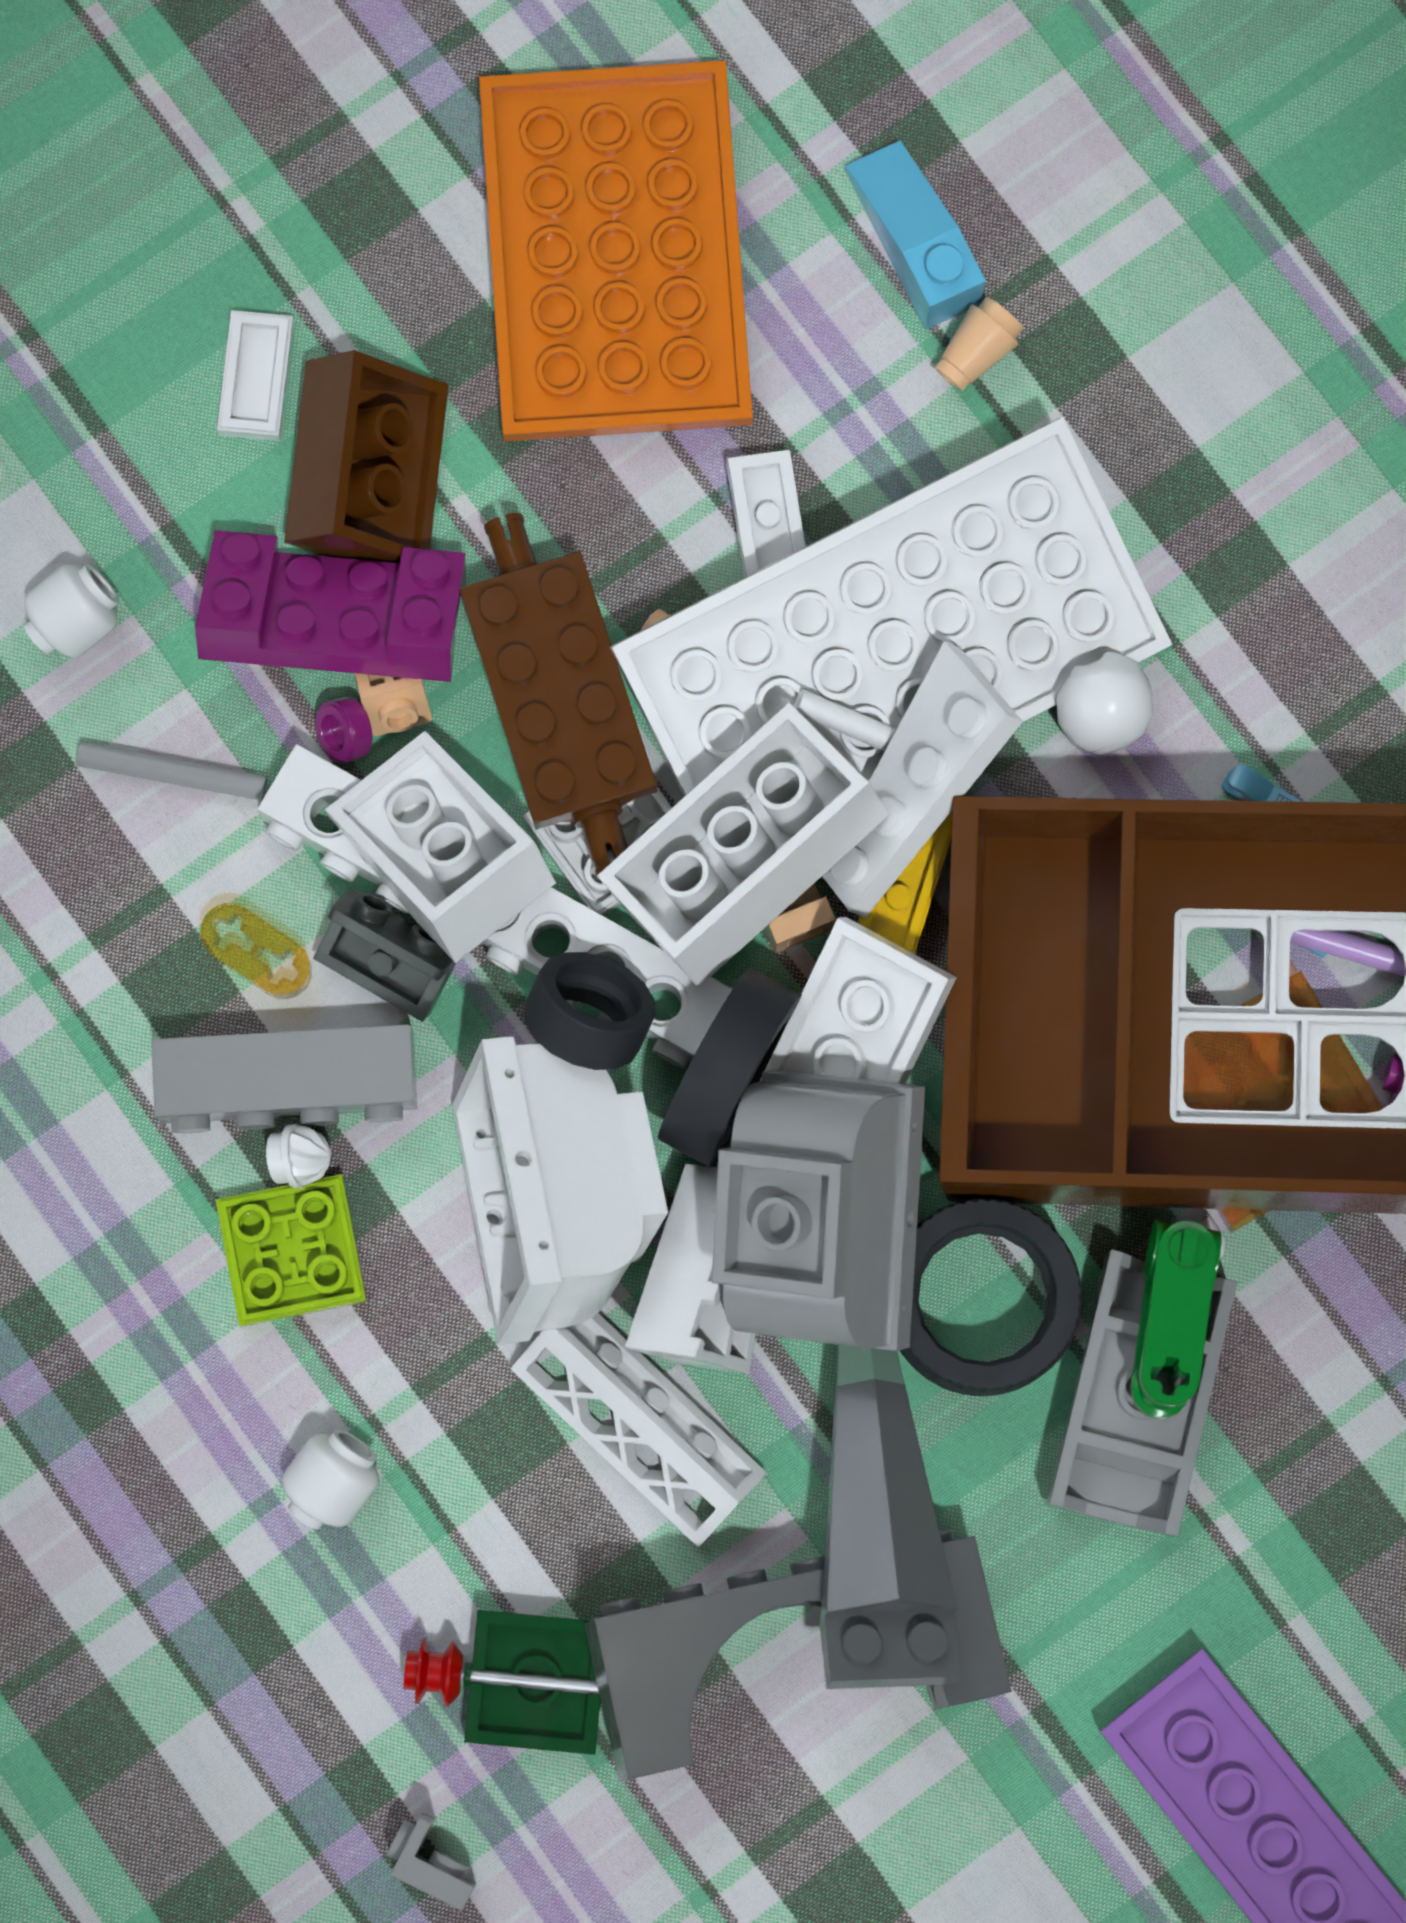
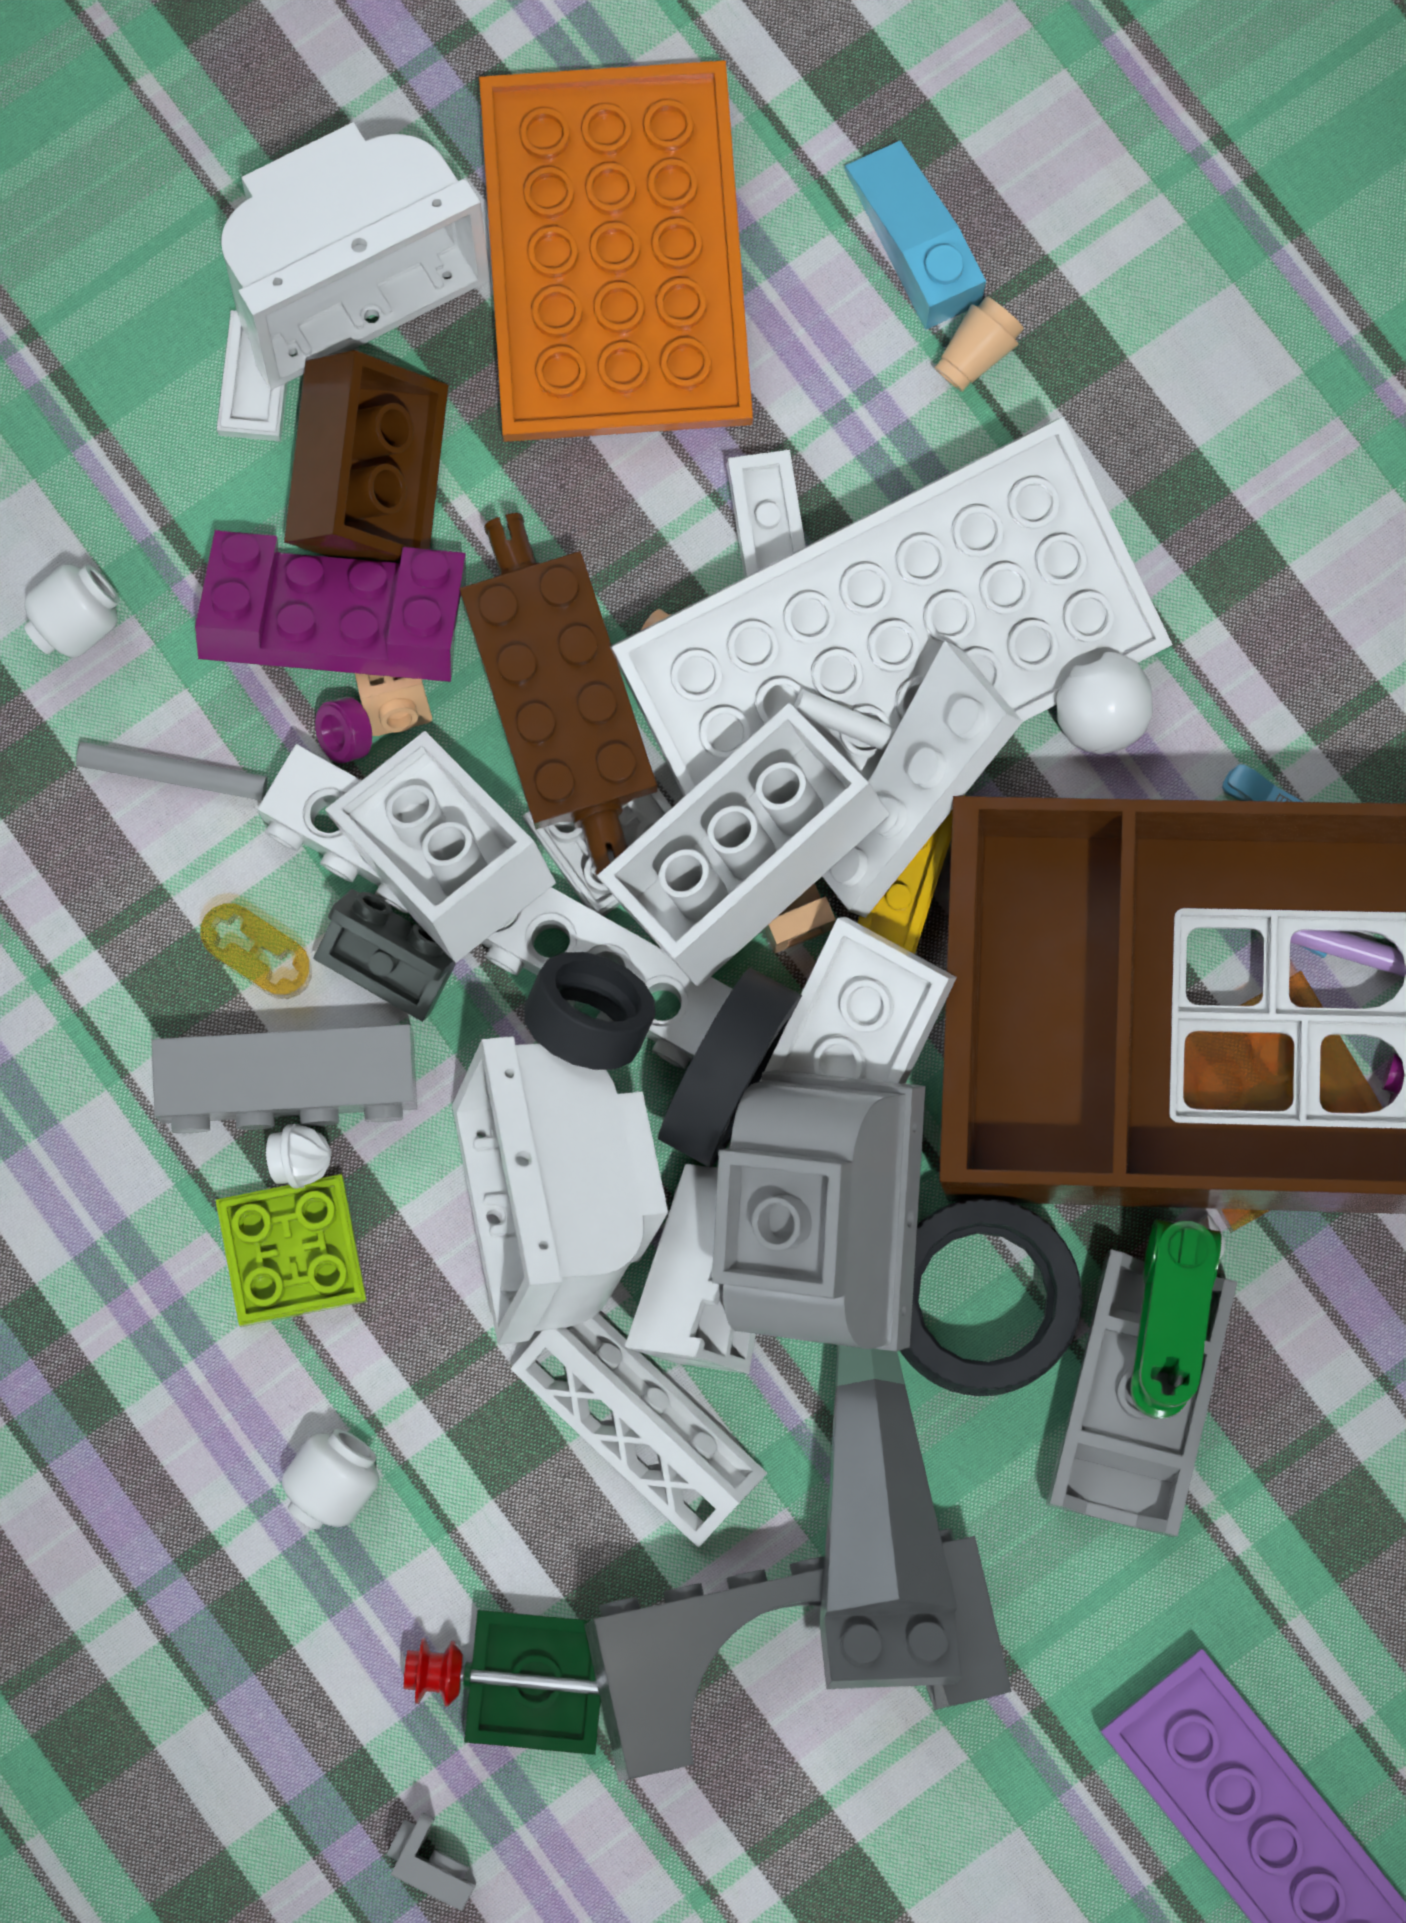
(348, 237): none -> white container

